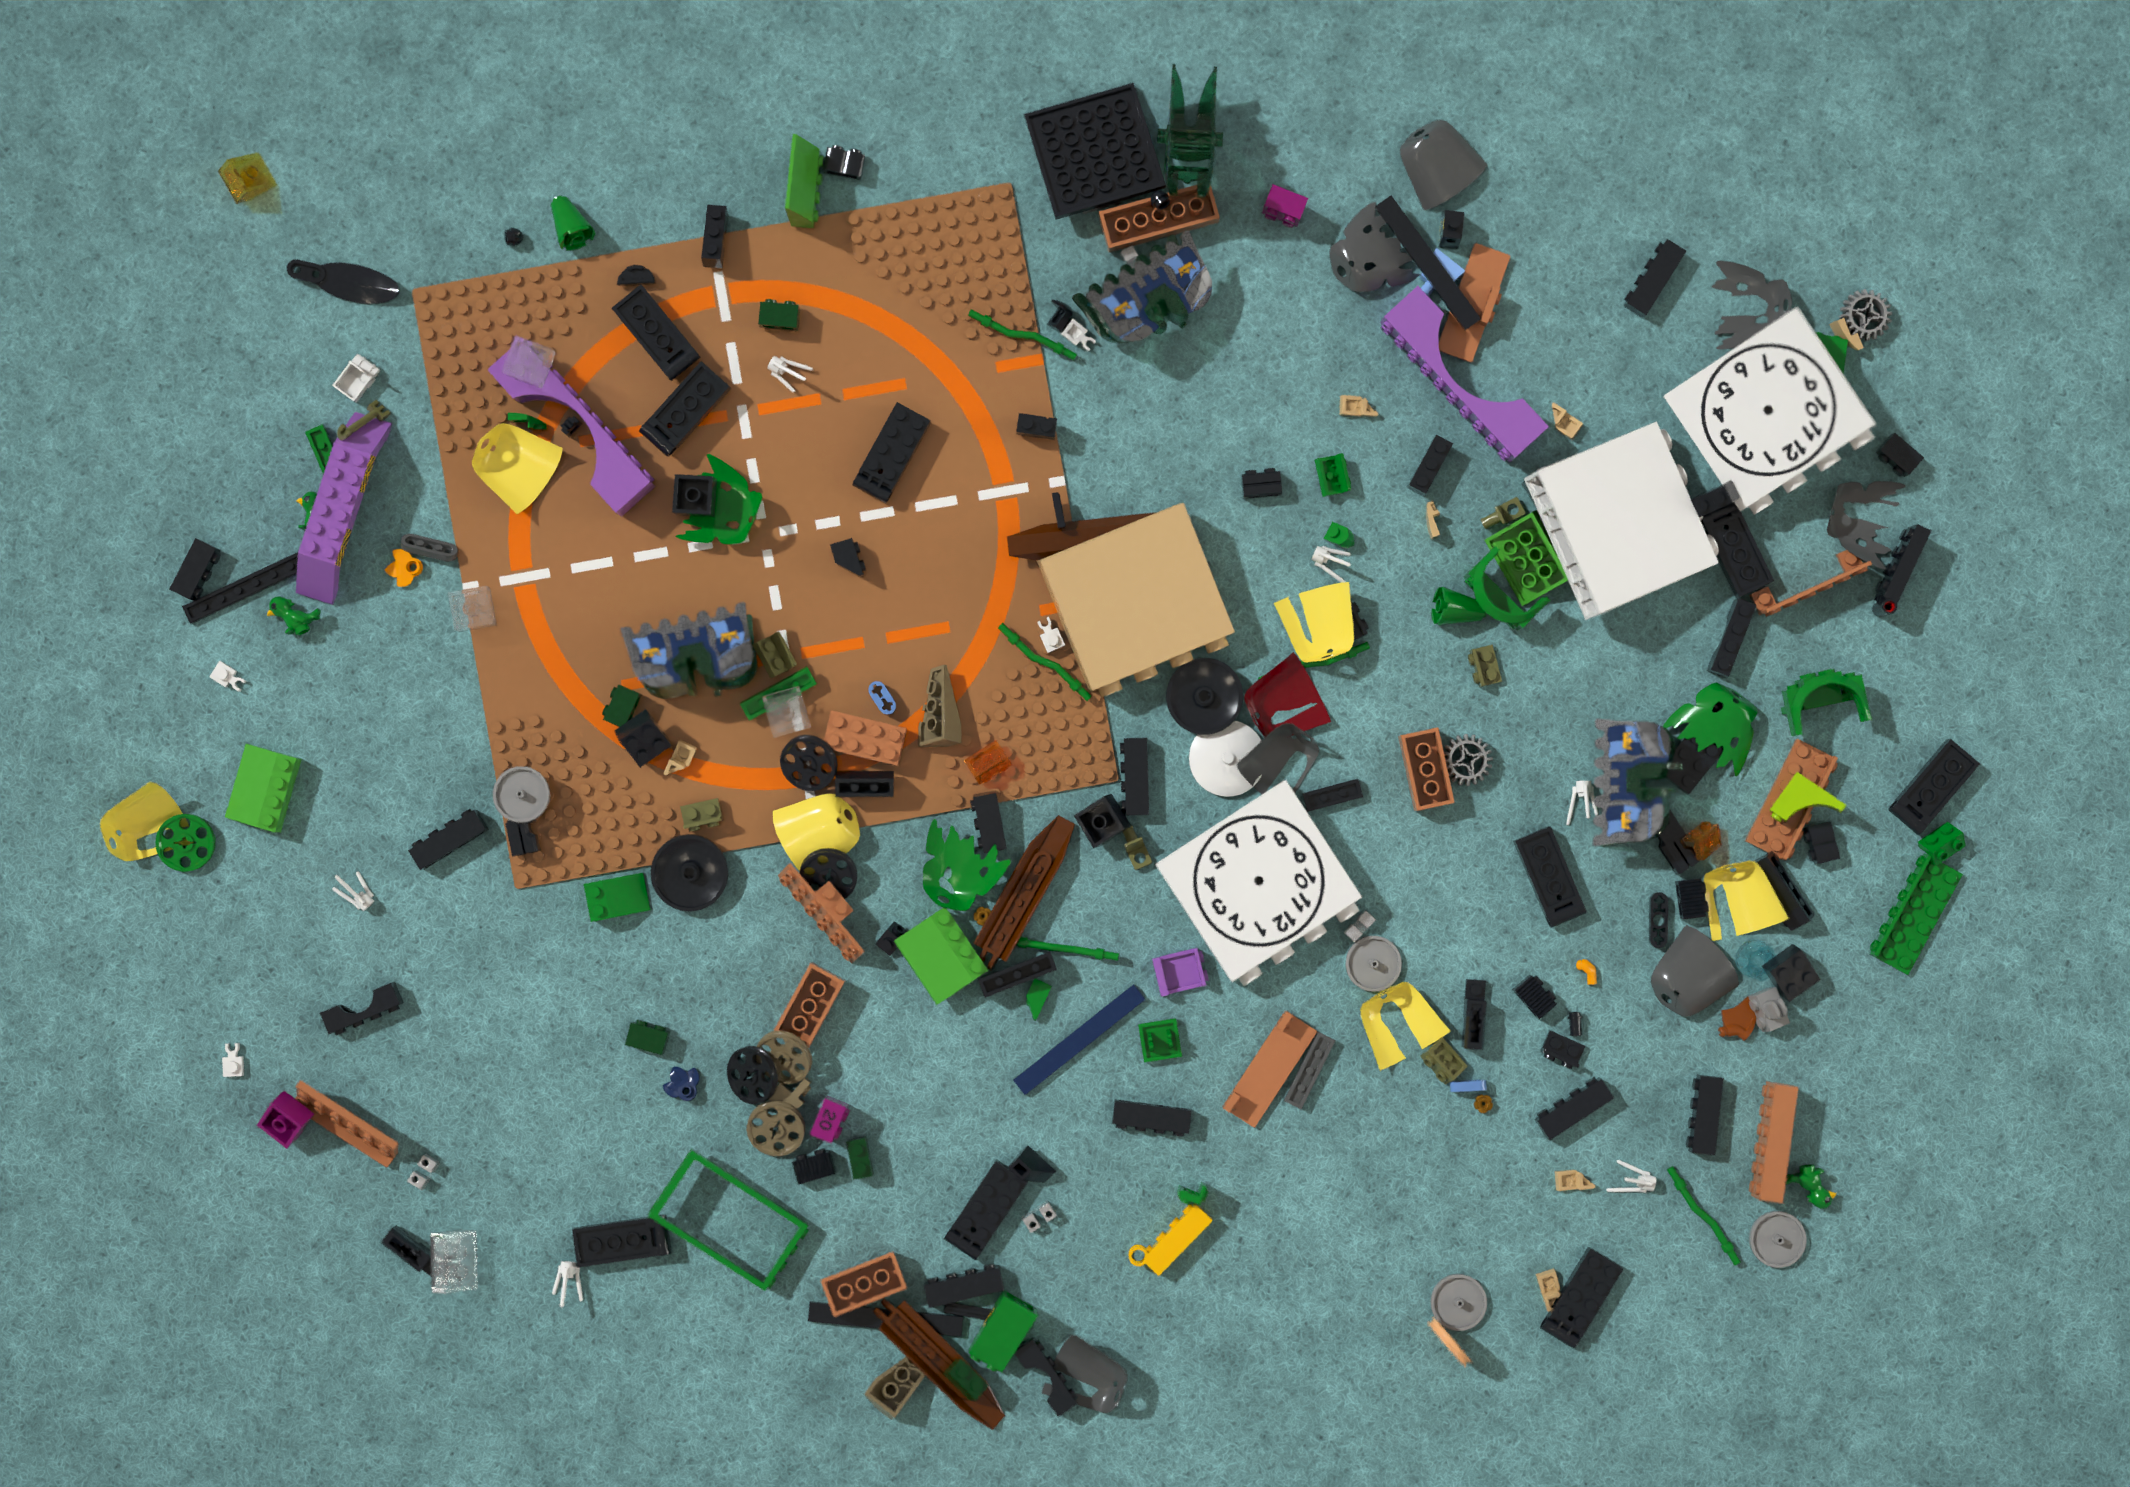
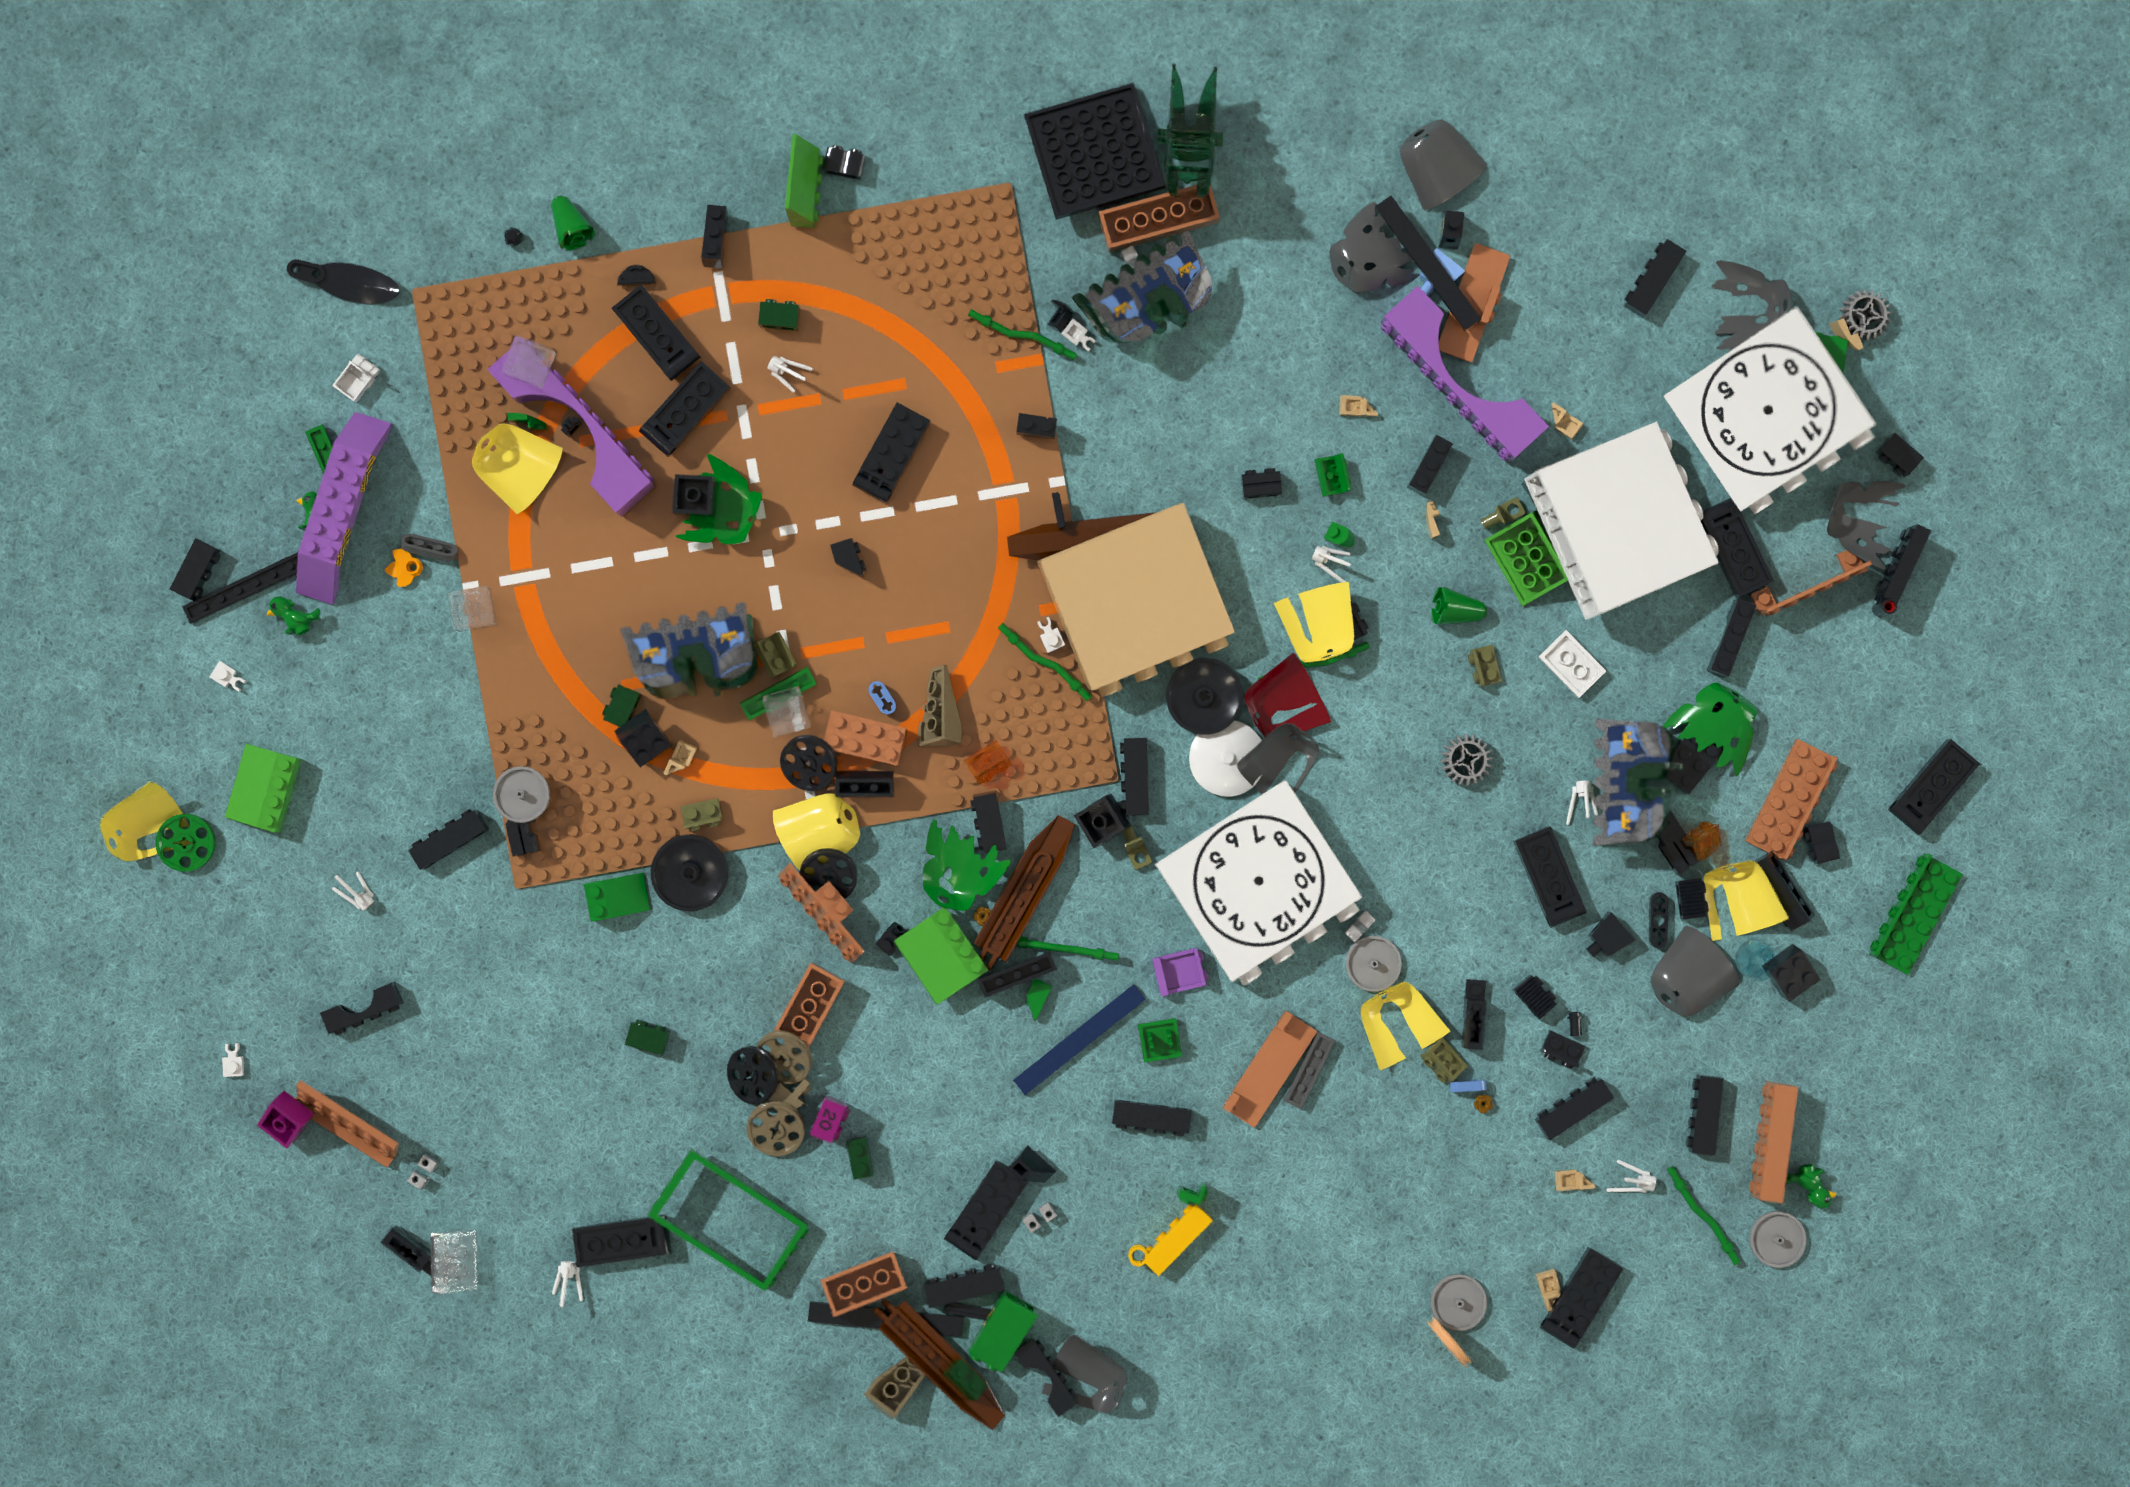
(246, 177): clear yellow slope -> none
(375, 412): olive hinge -> none
(680, 1081): dark blue plate -> none
(813, 1166): black brick -> none
(1160, 200): black plate -> none
(1284, 206): magenta brick -> none
(1332, 795): black plate -> none
(1426, 769): nougat brick -> none
(1494, 600): green piece -> none
(1572, 664): none -> white plate
(1589, 969): light orange arm -> none
(1608, 936): none -> black torso
(1715, 498): black brick -> none
(1738, 1020): dark orange arm -> none
(1769, 1009): light grey brick -> none
(1802, 794): lime arch -> none
(1821, 691): green piece -> none
(1942, 843): green bracket -> none

